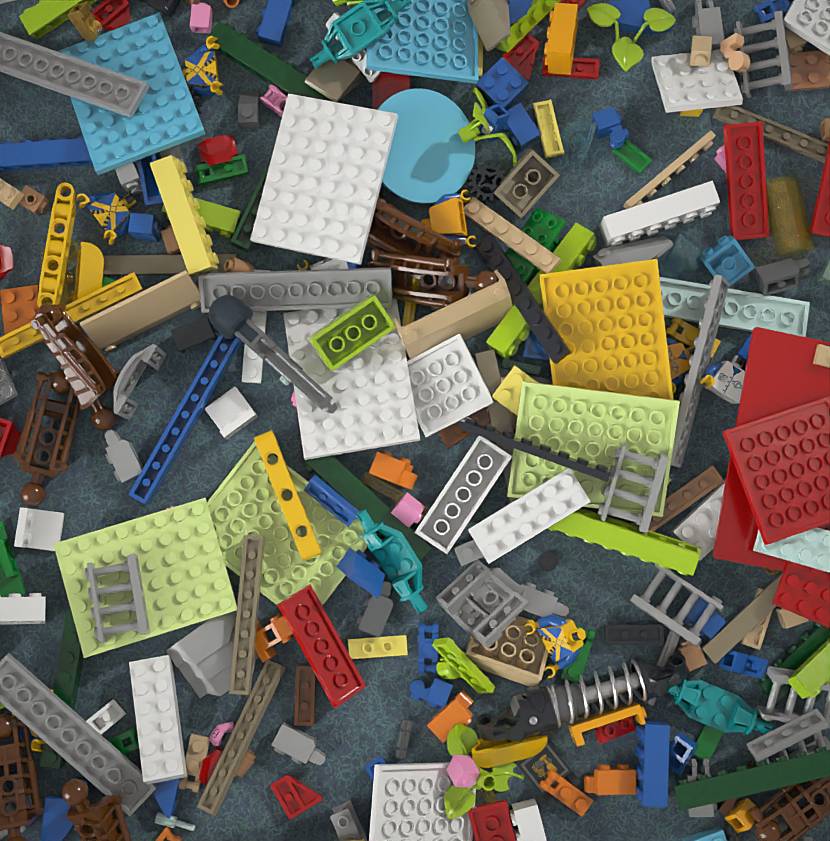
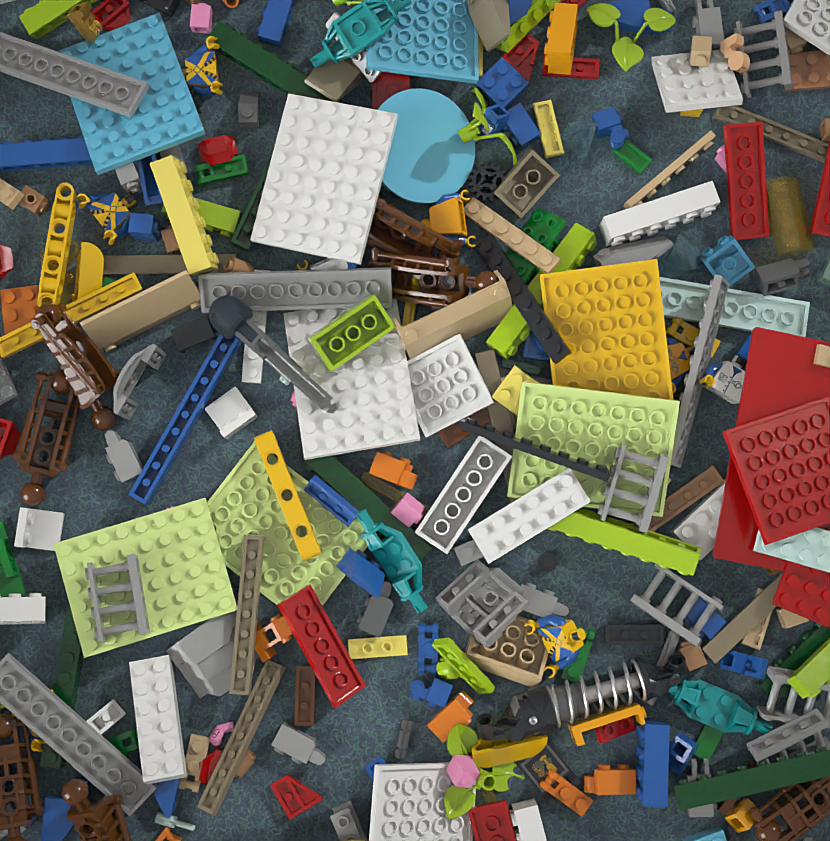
(274, 100): bright pink piece -> none

